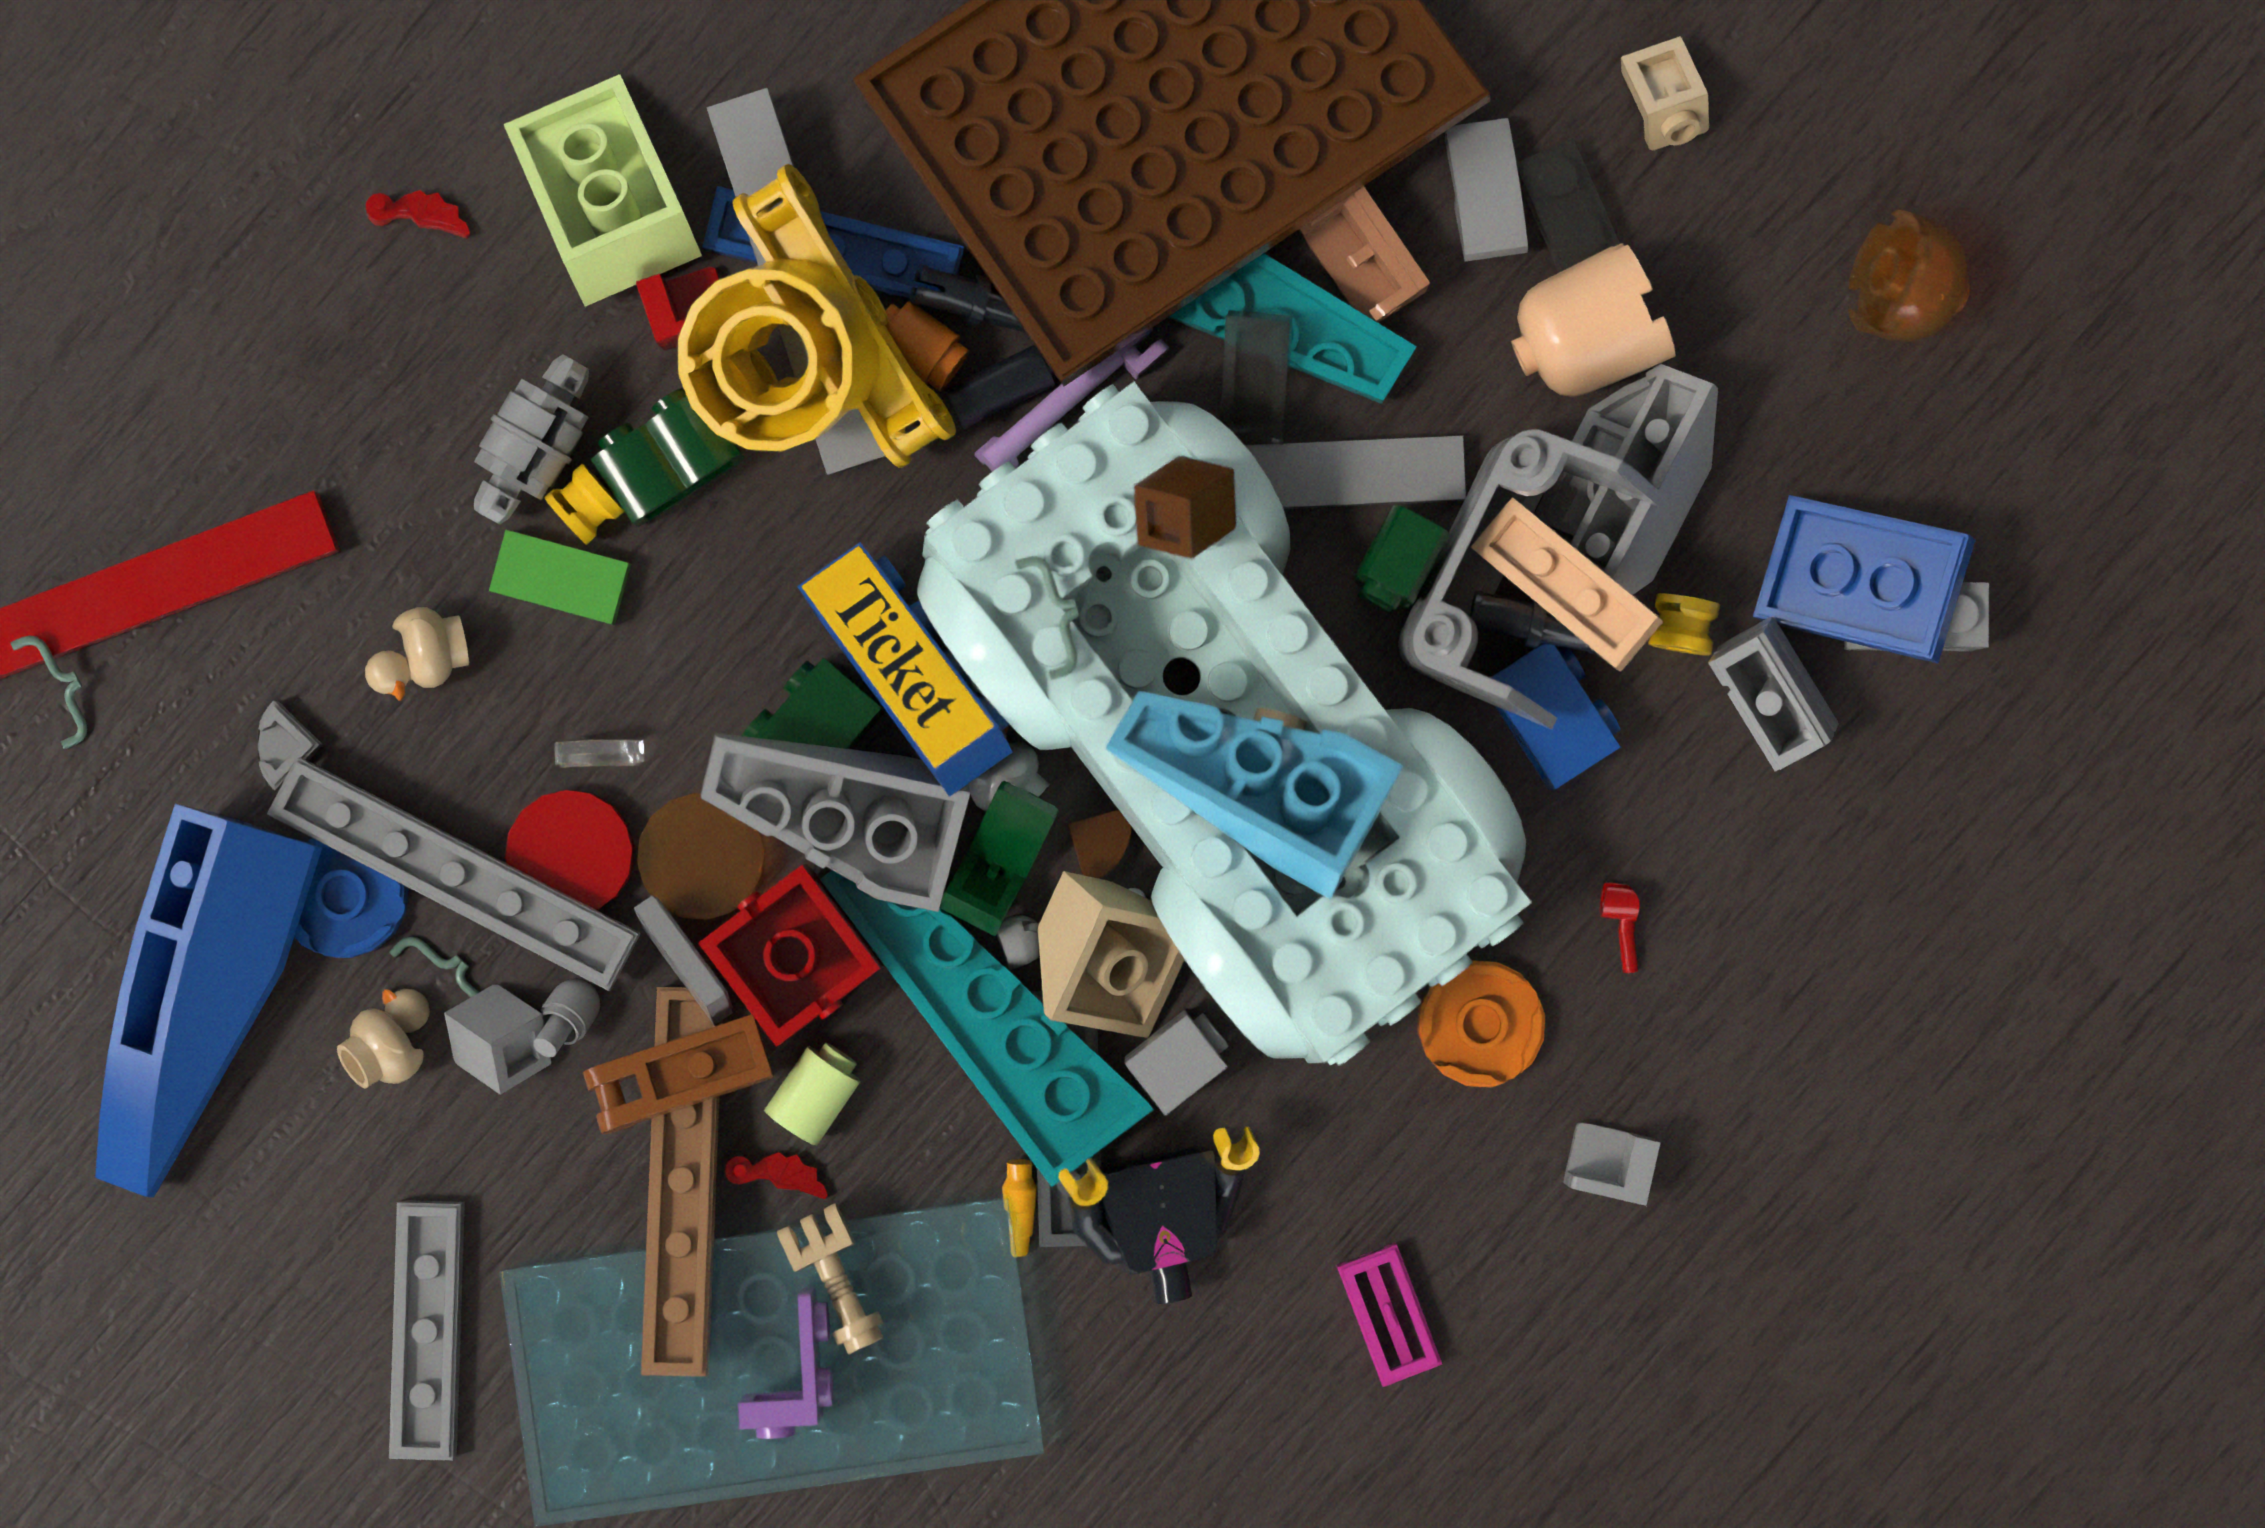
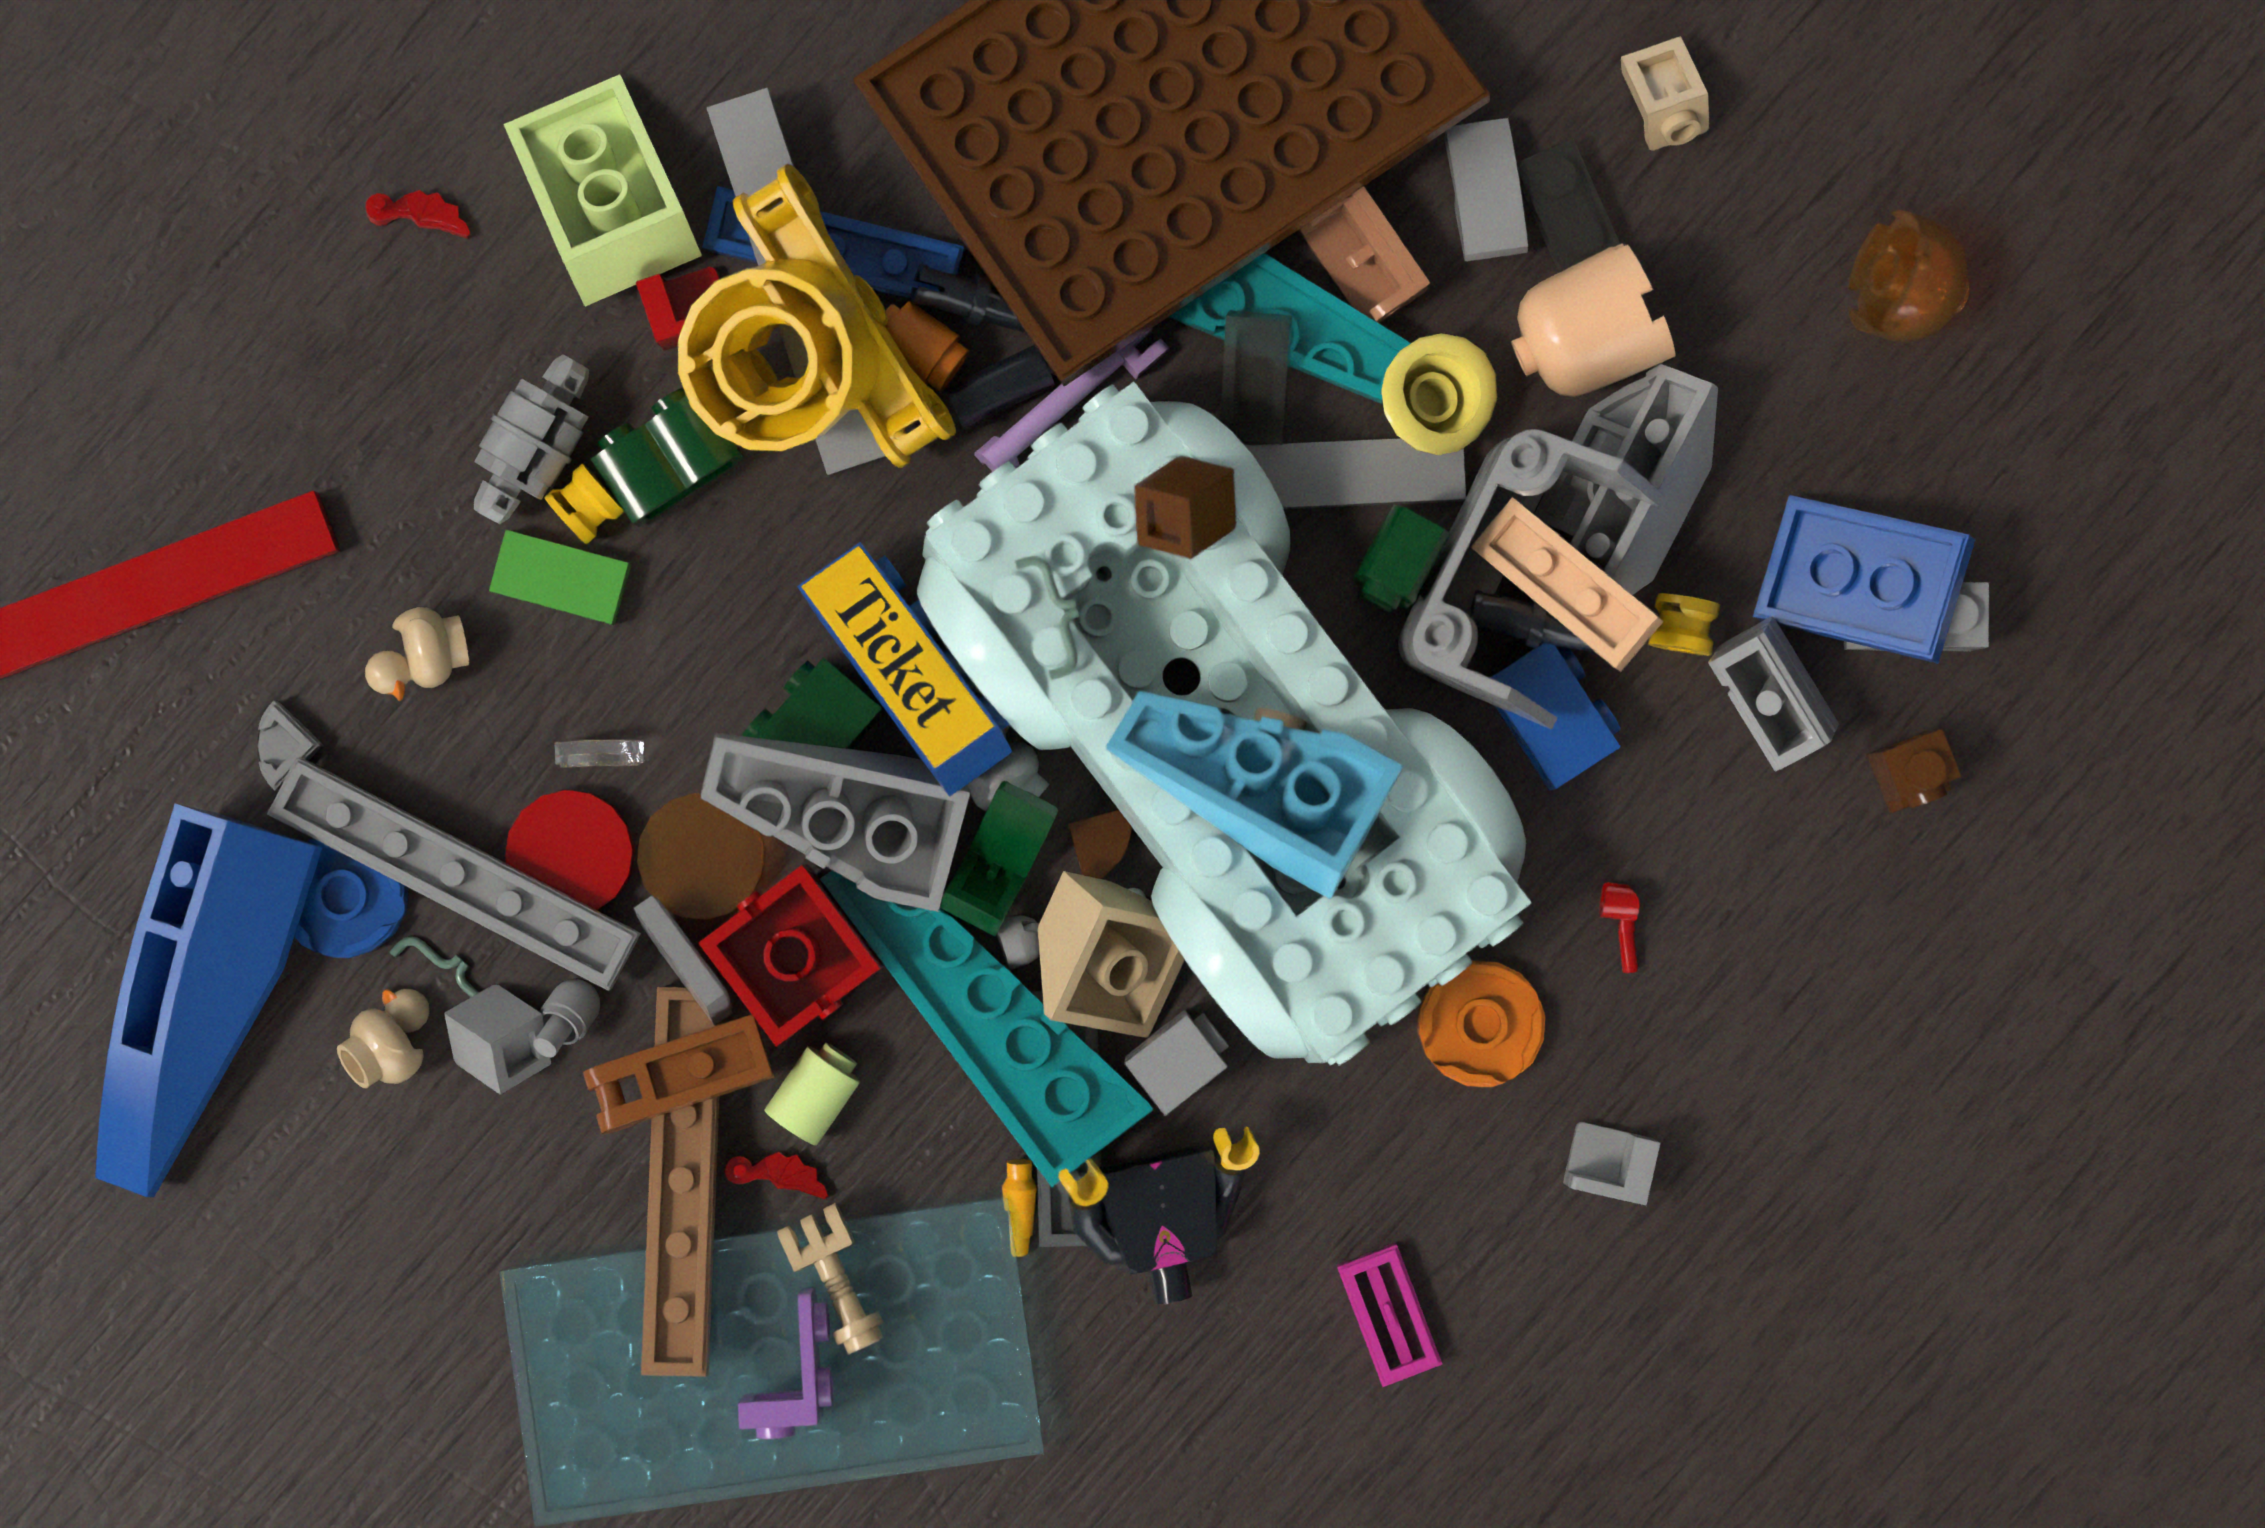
(62, 676): sand green piece -> none
(426, 1330): light grey tile -> none
(1439, 393): none -> light yellow hat
(1914, 770): none -> reddish brown brick

